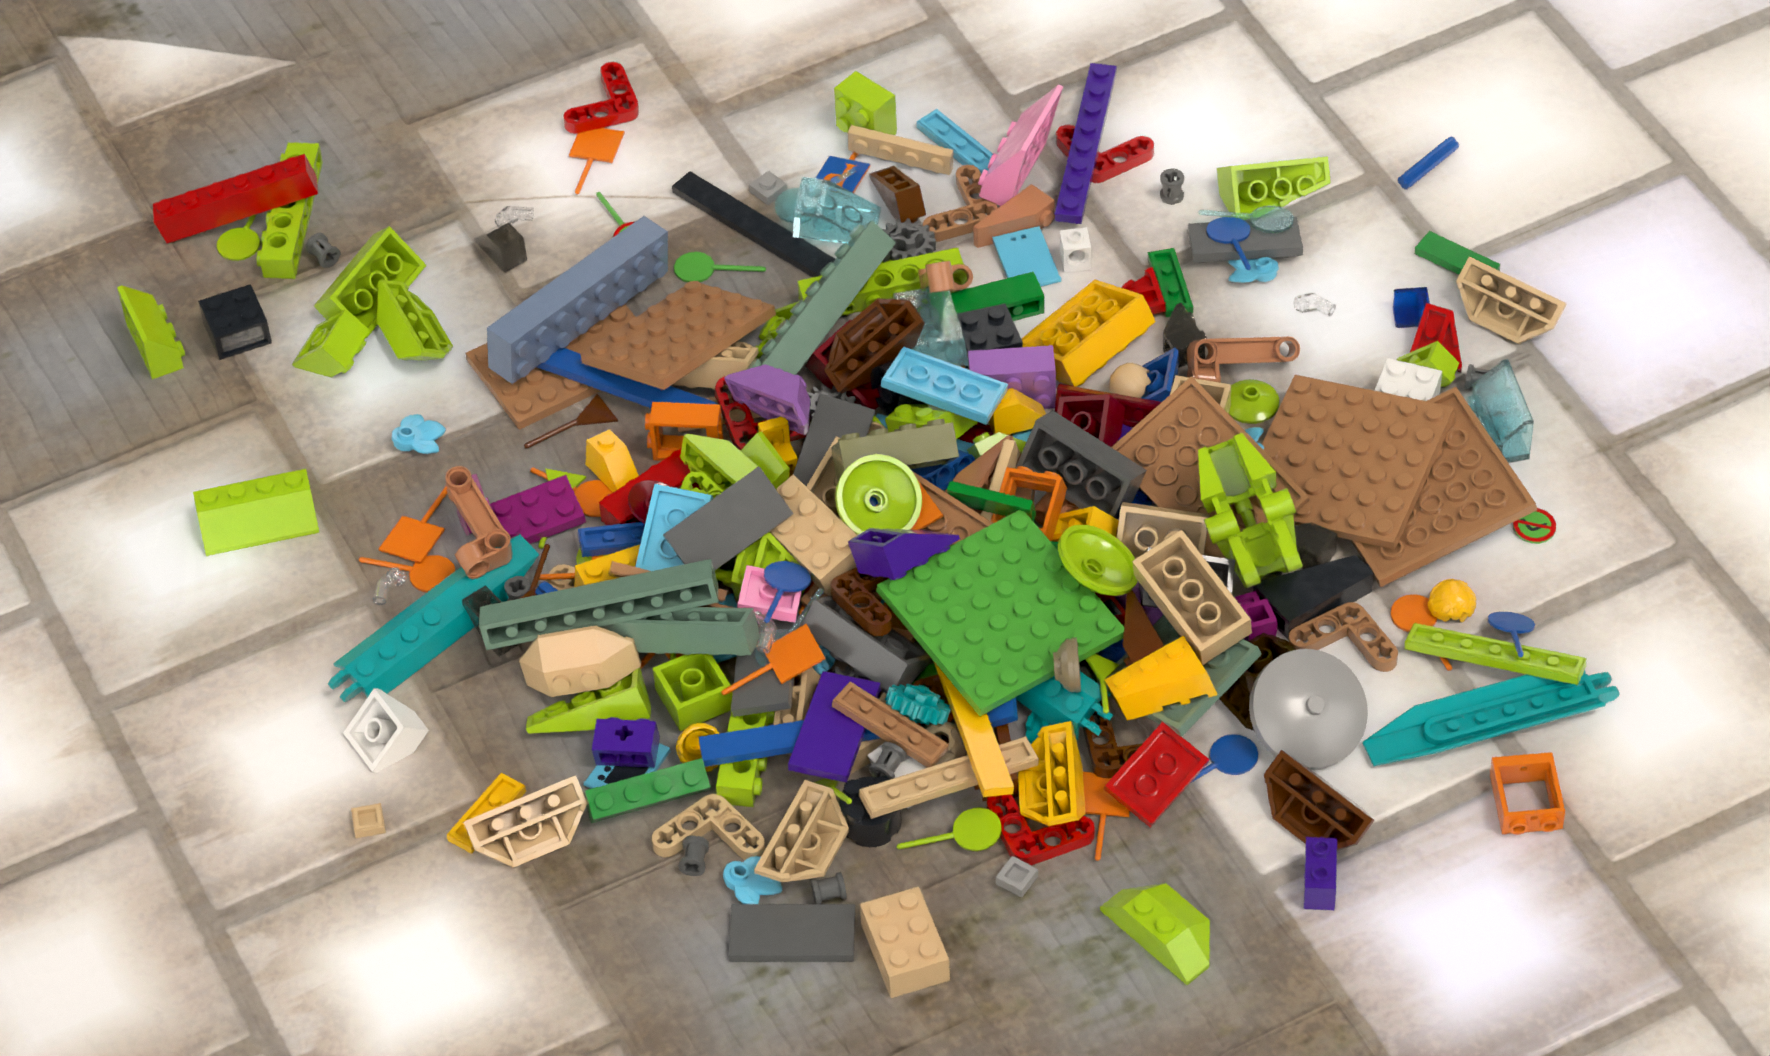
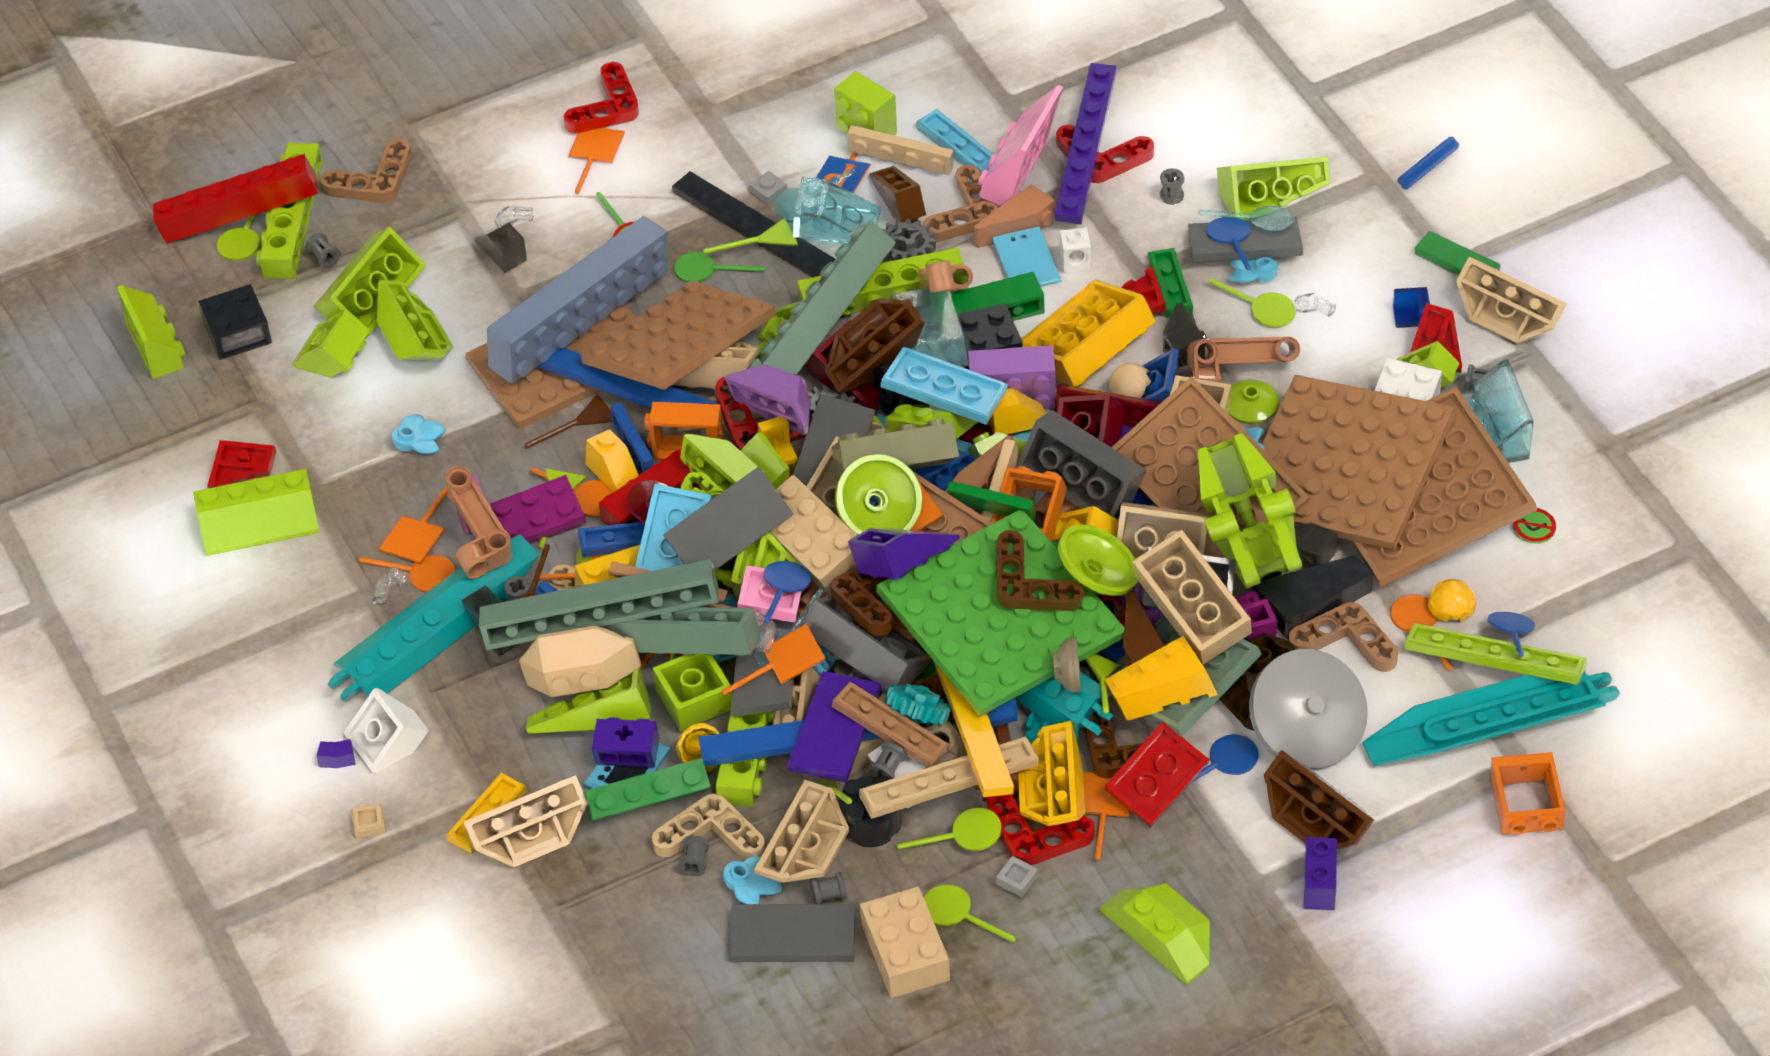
(240, 462): none -> red wing
(335, 754): none -> dark purple piece
(340, 183): none -> medium nougat beam
(631, 438): none -> blue tile
(777, 234): none -> lime piece
(951, 905): none -> lime piece
(1024, 588): none -> reddish brown beam
(1268, 308): none -> lime piece

